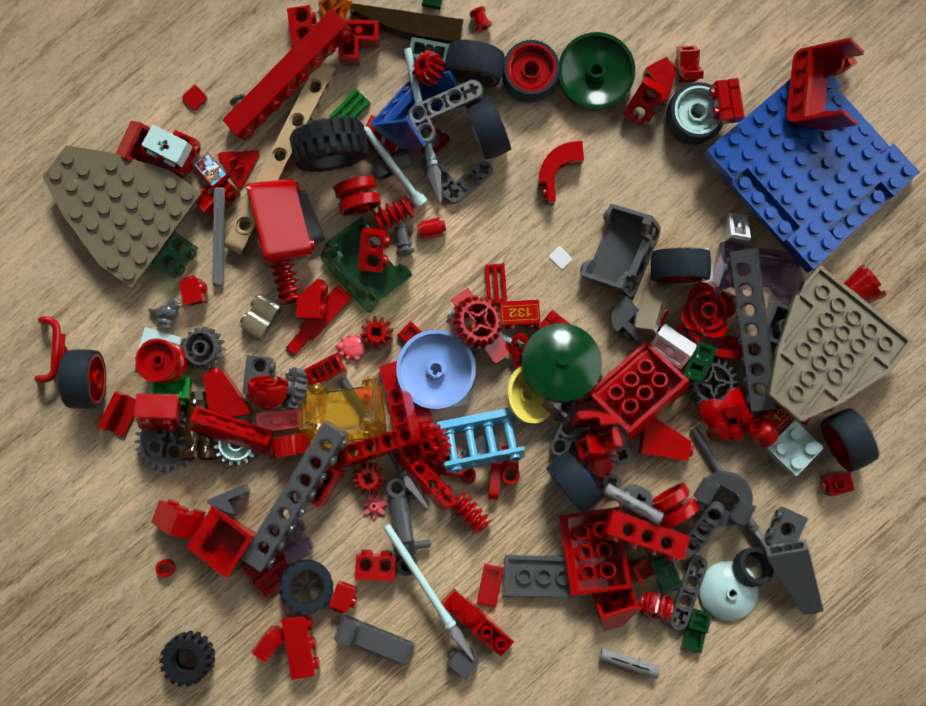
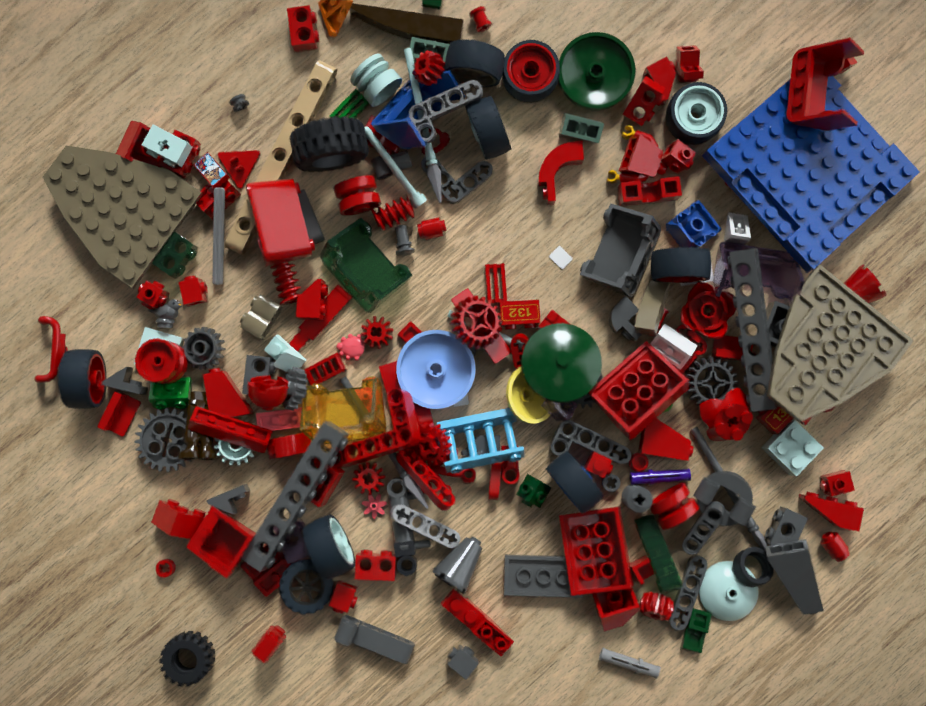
(121, 381): none -> dark grey slope
(158, 297): none -> red brick
(158, 412): red brick -> none
(194, 97): red piece -> none
(284, 354): none -> light aqua slope
(288, 75): red brick -> none
(300, 646): red brick -> none
(329, 547): none -> black wheel
(365, 34): red brick -> none
(368, 249): red brick -> none
(376, 80): none -> light aqua wheel
(426, 523): none -> light grey beam
(455, 632): light aqua piece -> none
(459, 564): none -> dark grey cone
(469, 513): red piece -> none
(490, 585): red tile -> none
(533, 491): none -> dark green brick
(581, 127): none -> sand green brick
(597, 421): red slope -> none
(599, 446): red brick -> none
(633, 504): light grey pin -> none
(638, 462): none -> red plate
(640, 159): none -> red torso
(644, 193): none -> red arch
(676, 541): red brick -> none
(678, 156): none -> red brick
(683, 475): none -> dark purple pin
(693, 226): none -> blue slope
(700, 362): dark green slope -> none
(727, 101): red brick -> none
(763, 433): red head -> none
(835, 546): none -> red brick
(836, 513): none -> red slope
(850, 439): black wheel -> none

